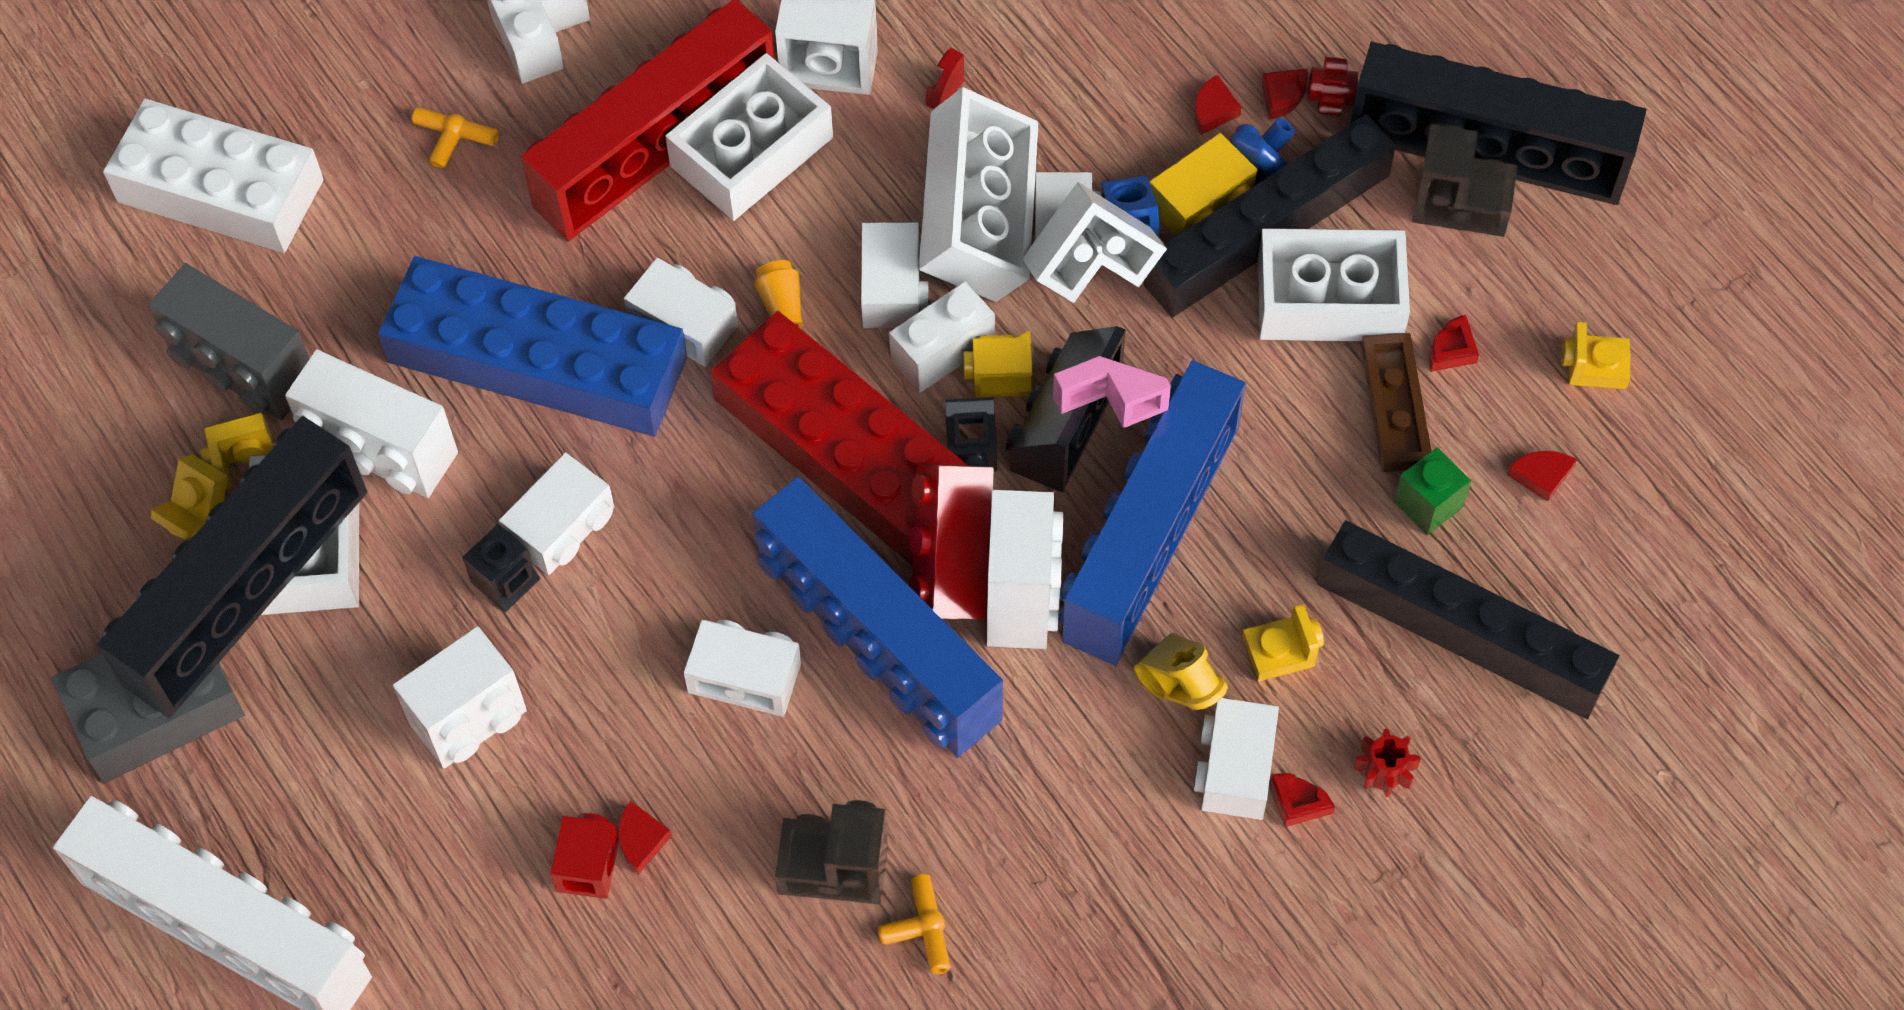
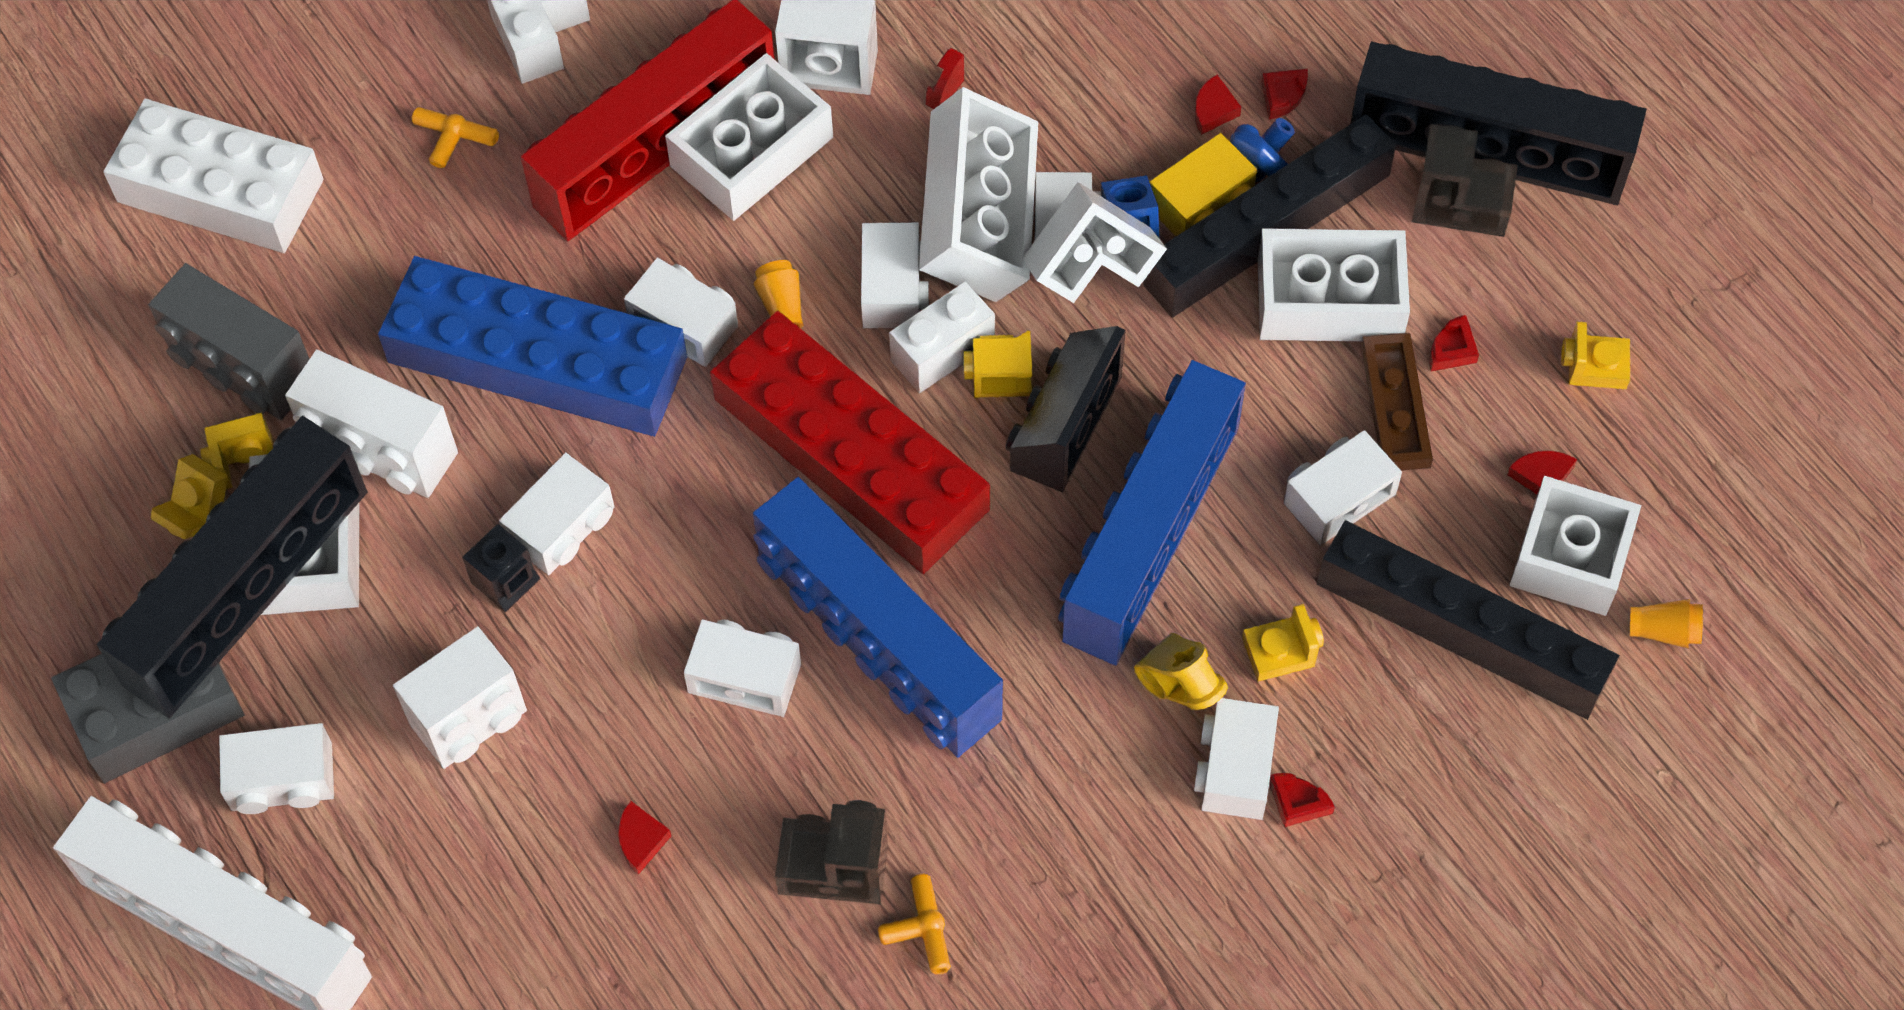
(276, 768): none -> white brick
(585, 856): red brick -> none
(952, 538): red brick -> none
(970, 411): black window -> none
(1023, 569): white brick -> none
(1129, 390): bright pink slope -> none
(1332, 86): red gear -> none
(1341, 486): none -> white brick
(1375, 767): red gear -> none
(1432, 490): green brick -> none
(1575, 545): none -> white brick
(1668, 622): none -> light orange cone

